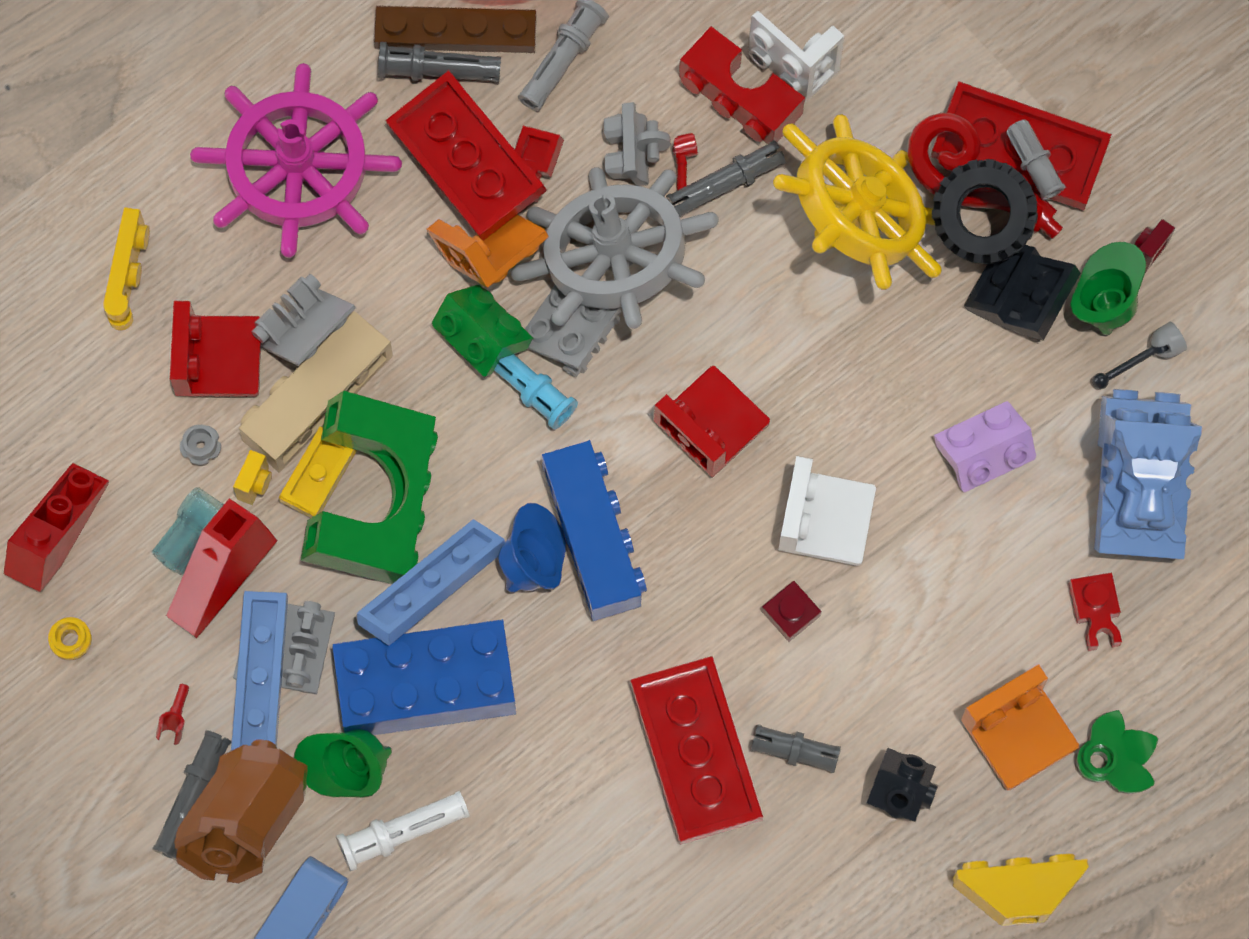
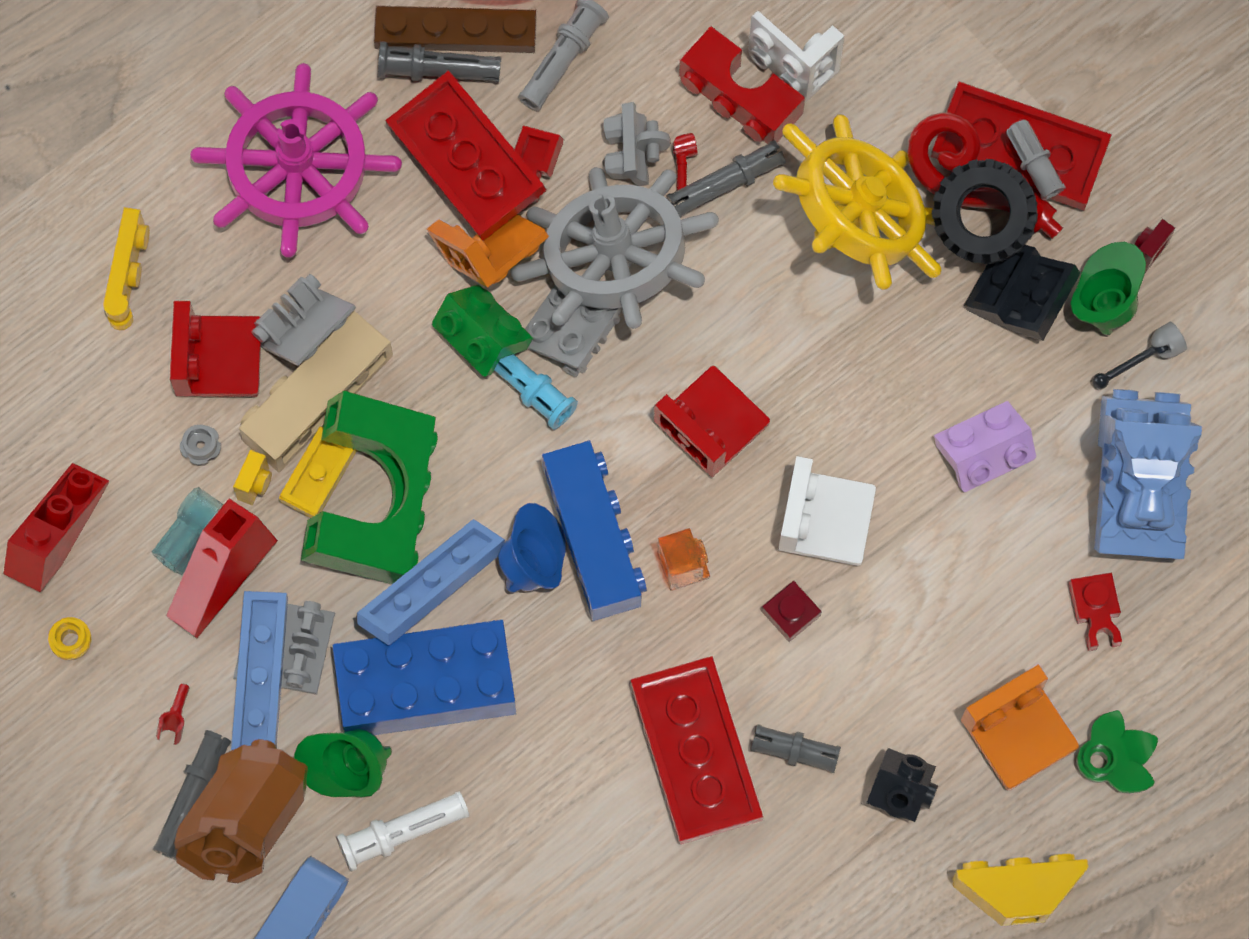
(682, 559): none -> clear orange brick

